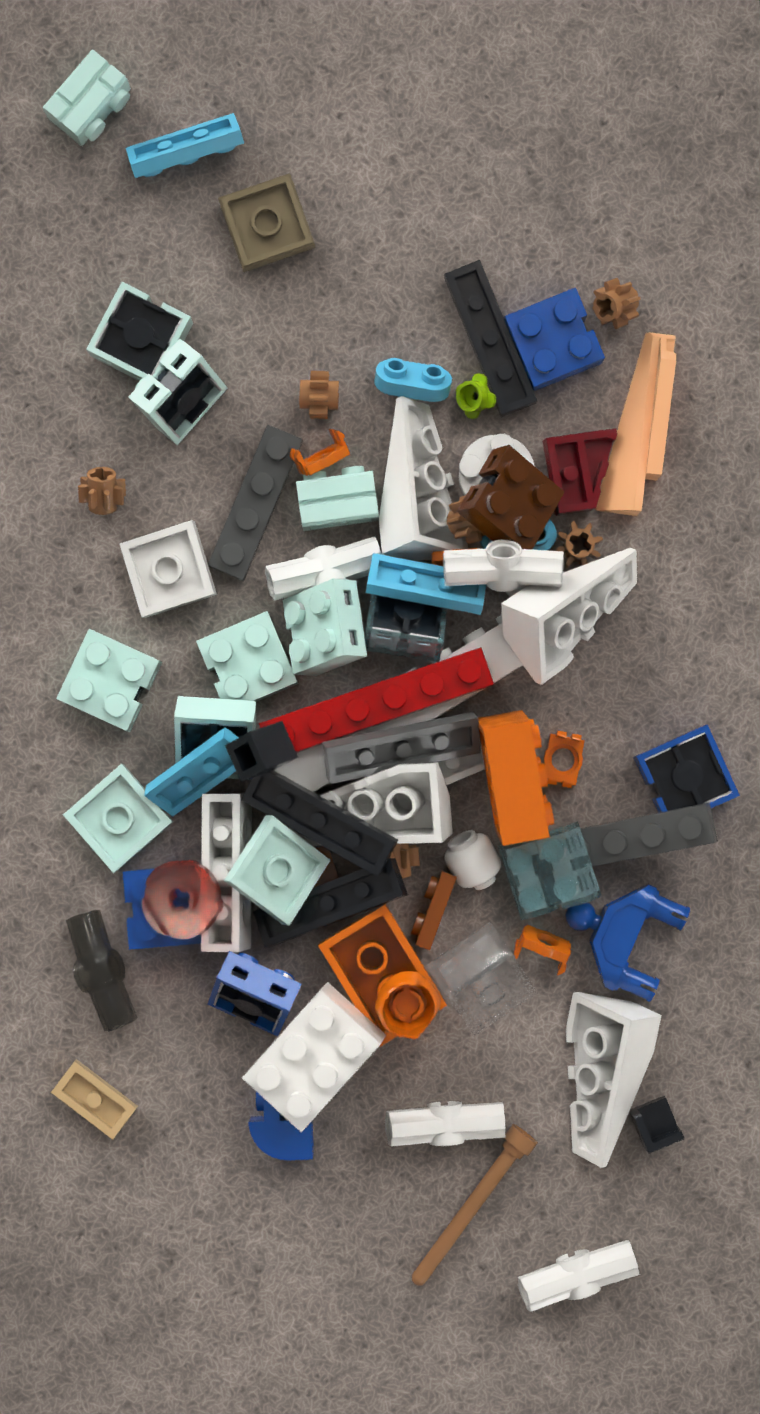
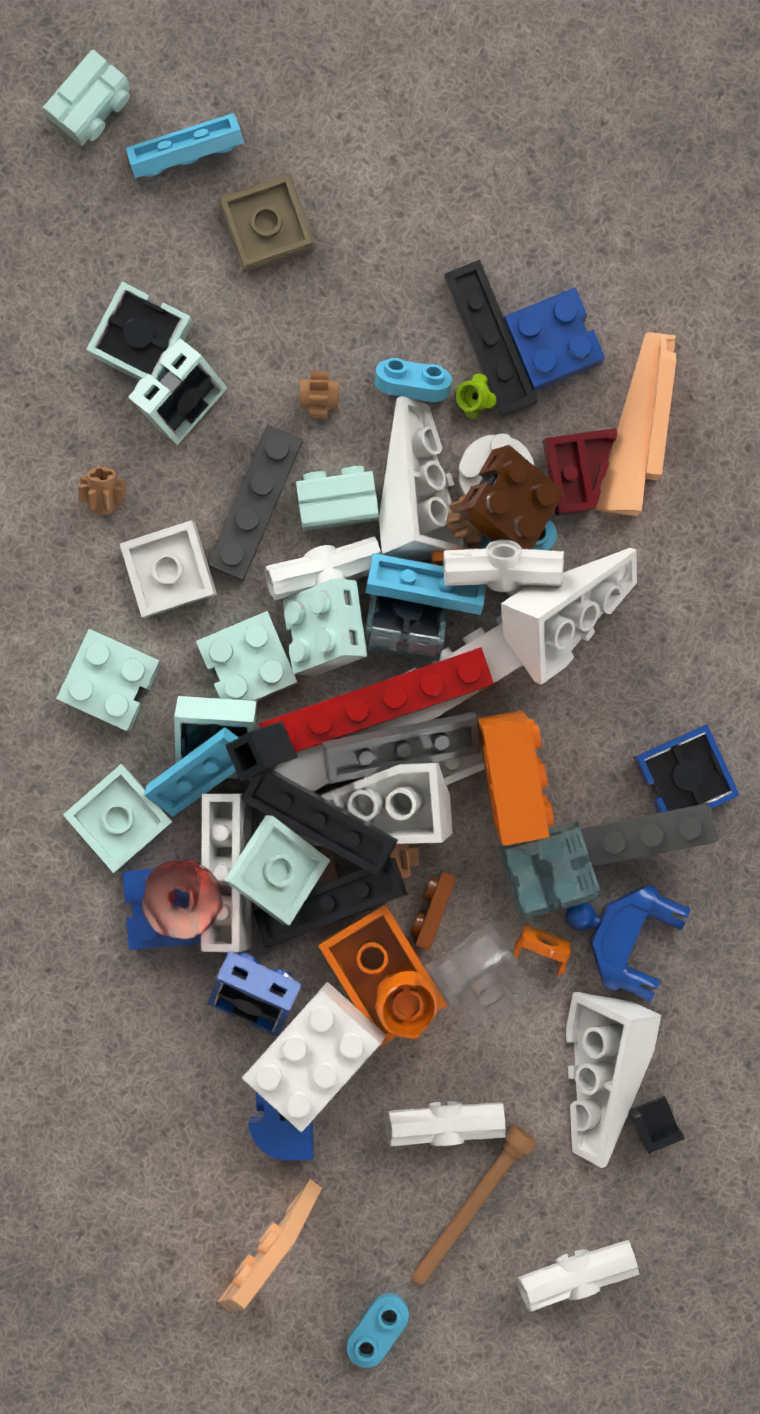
(94, 1099): tan plate -> none
(100, 970): clear smoke piece -> none
(272, 1248): none -> light nougat wing
(323, 457): orange piece -> none
(377, 1331): none -> medium azure plate
(472, 860): white head -> none
(573, 744): orange piece -> none
(589, 544): medium nougat gear -> none
(616, 303): medium nougat gear -> none

